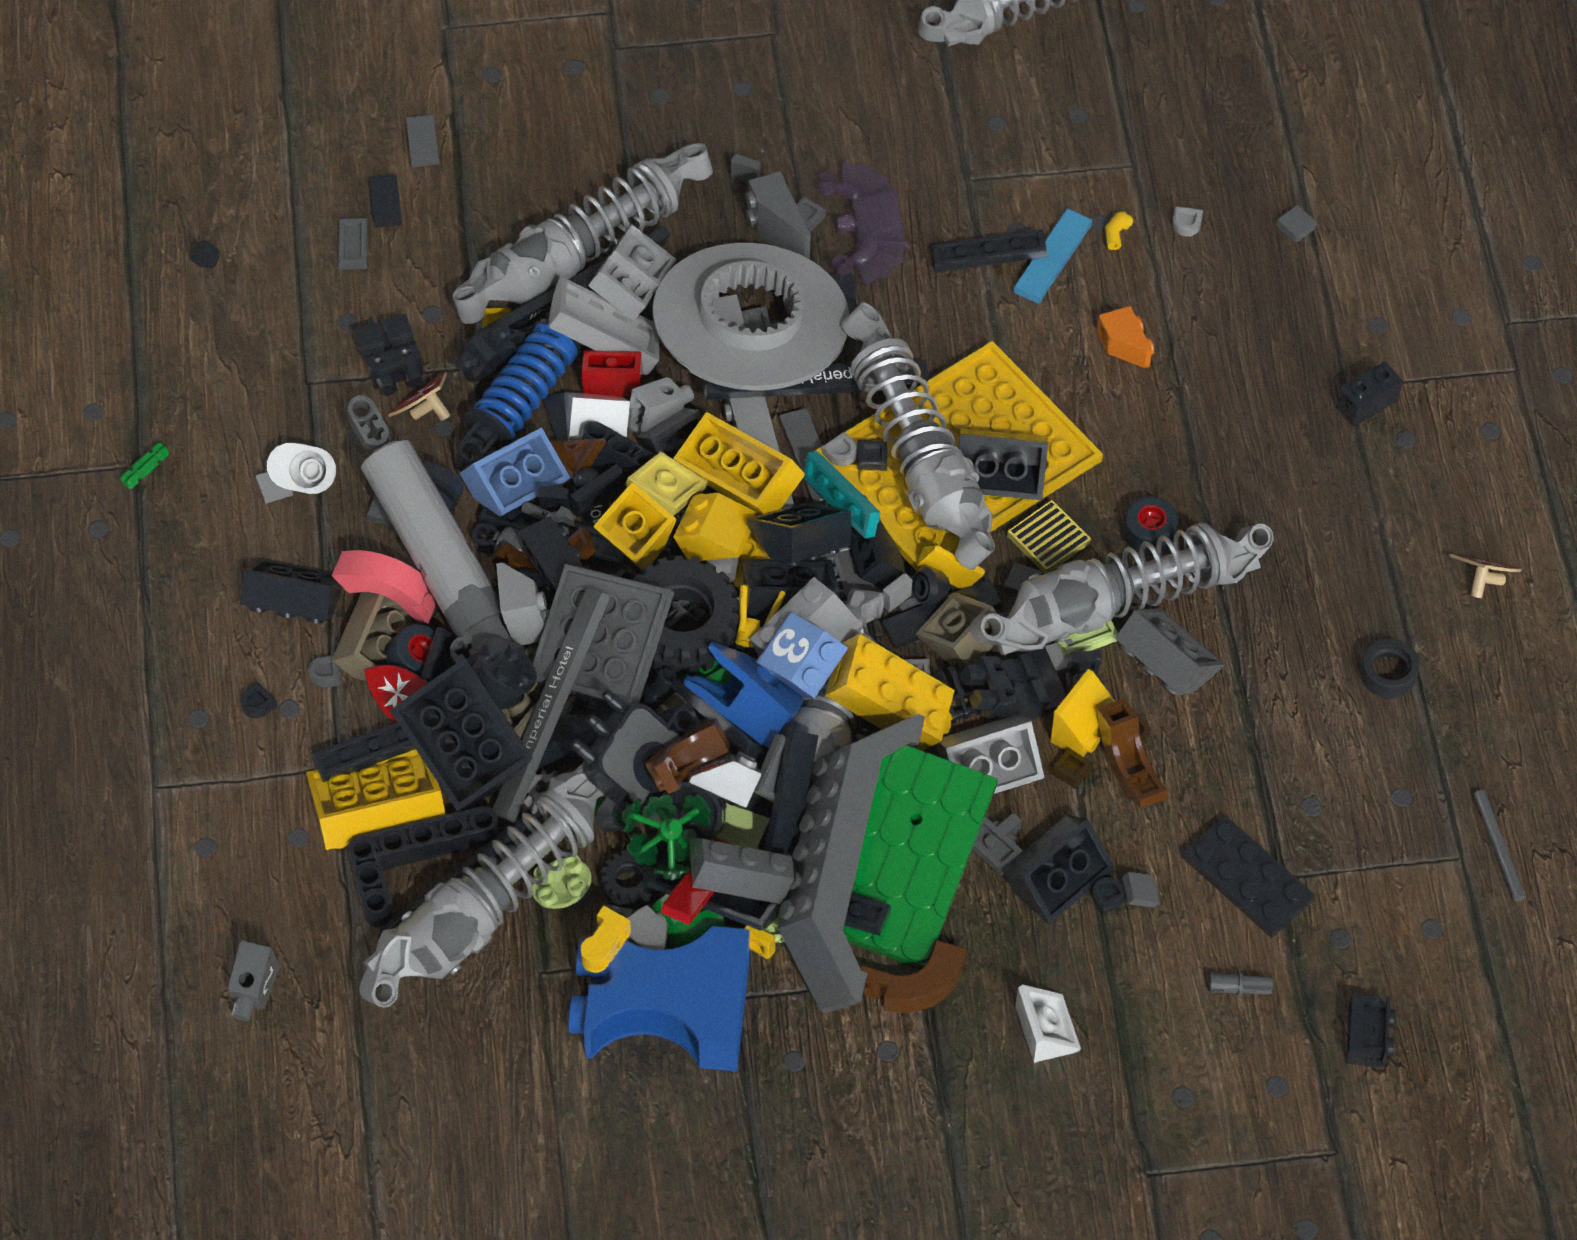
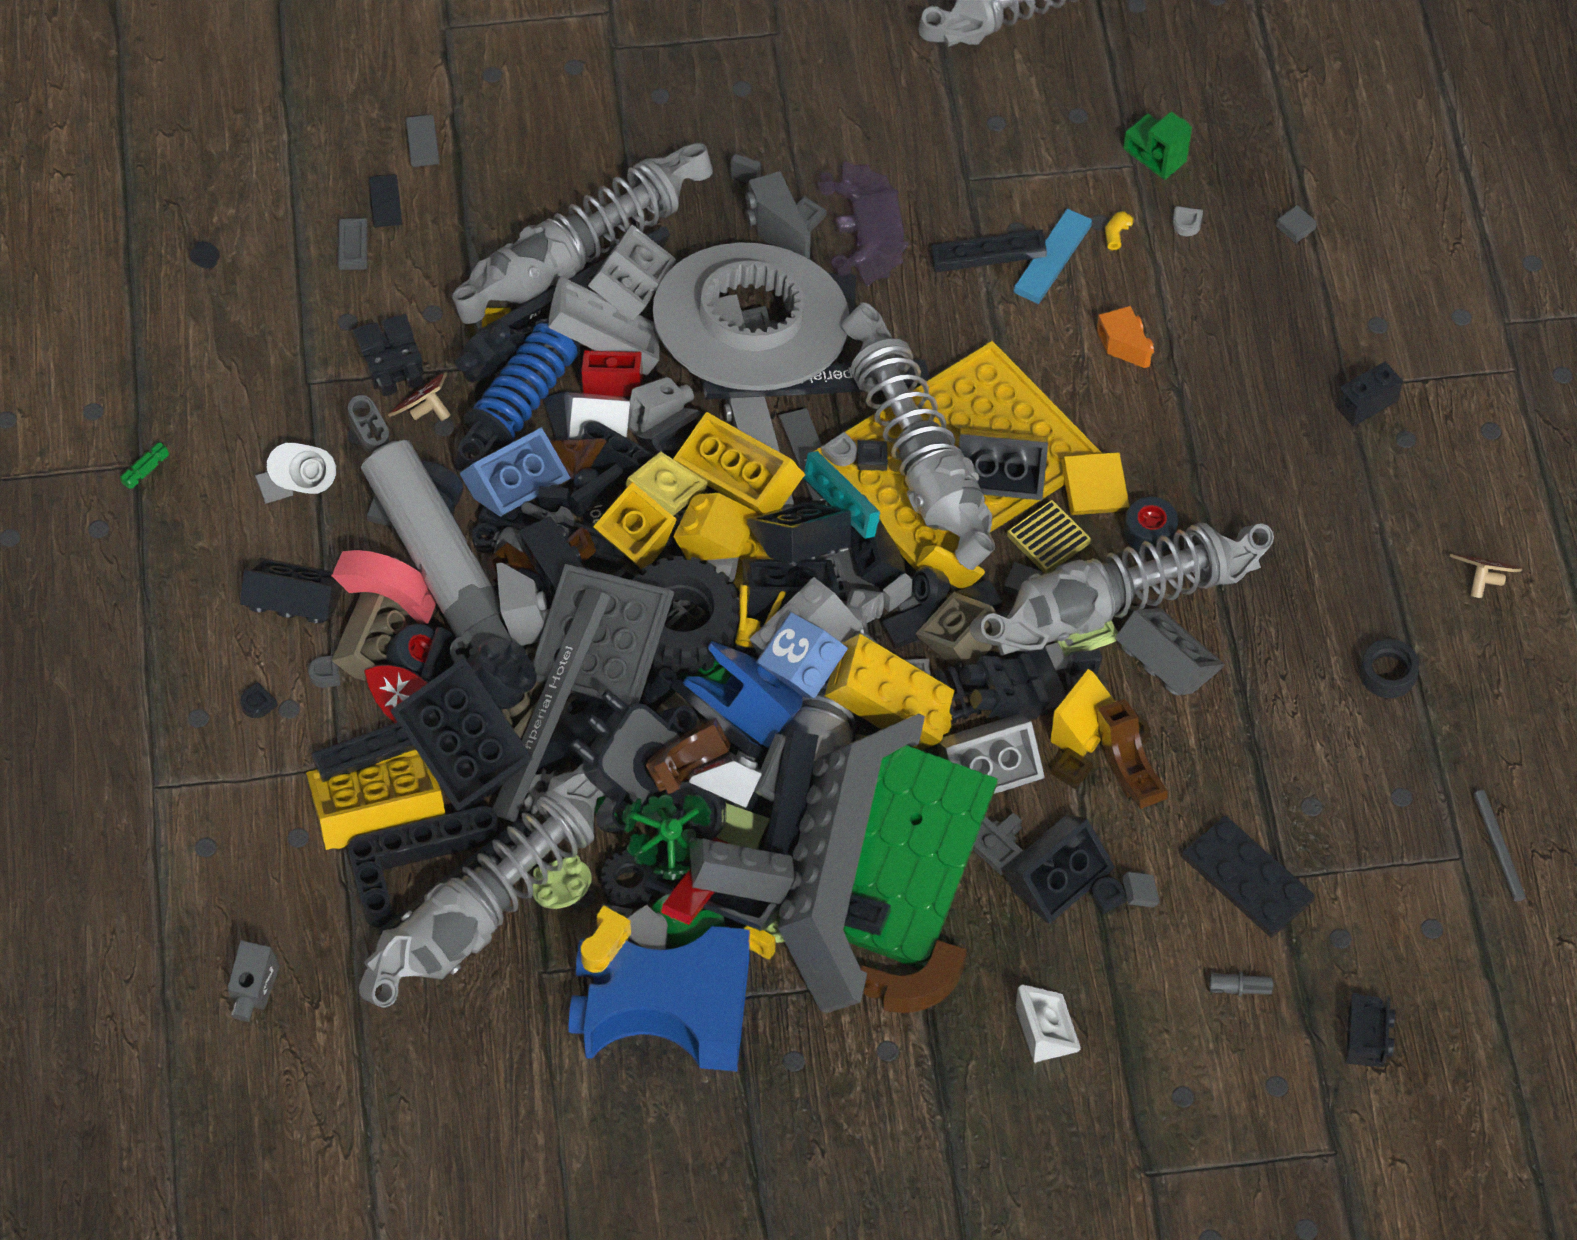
(1095, 483): none -> yellow tile
(1159, 143): none -> green brick

